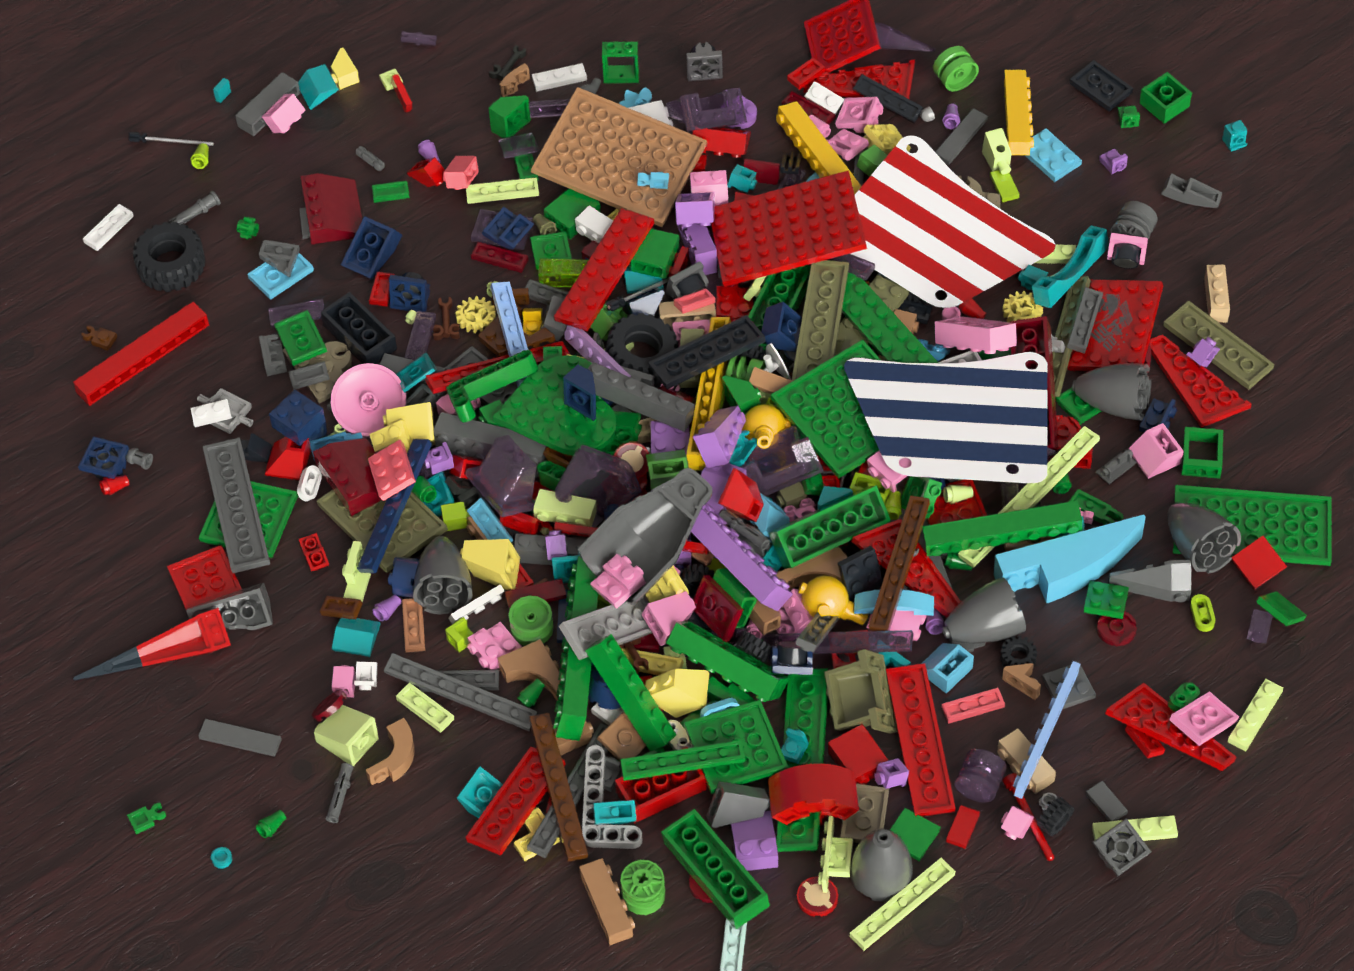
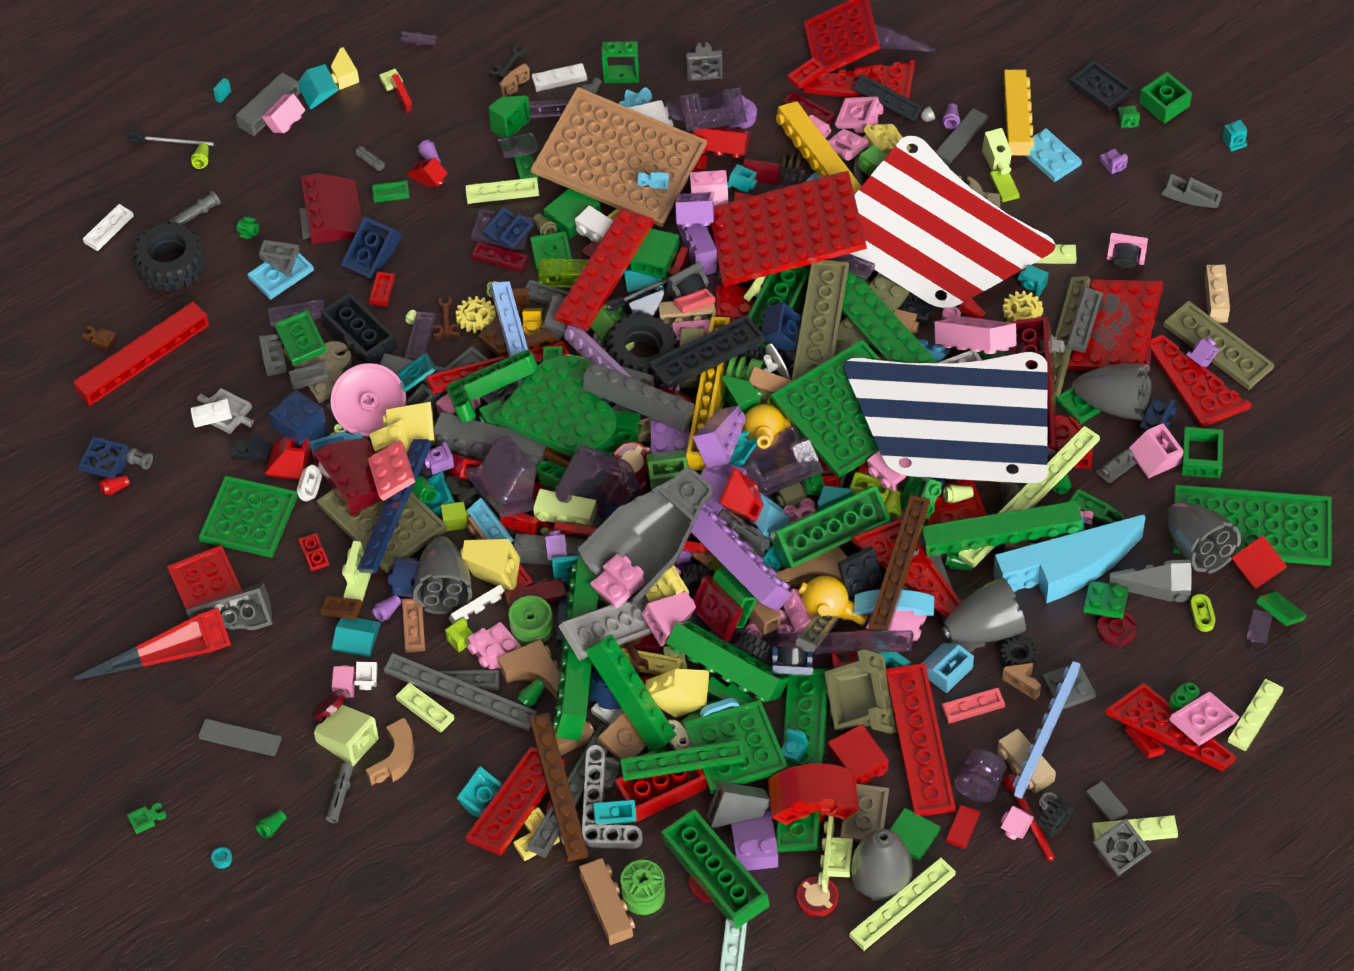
(236, 505): dark grey plate -> none
(409, 288): dark blue piece -> none
(461, 172): coral brick -> none
(580, 391): dark blue slope -> none
(824, 97): white plate -> none
(891, 774): medium lavender brick -> none
(934, 623): medium lavender cone -> none
(955, 68): bright green wheel -> none
(1090, 247): teal arch -> none
(1135, 220): dark grey wheel -> none

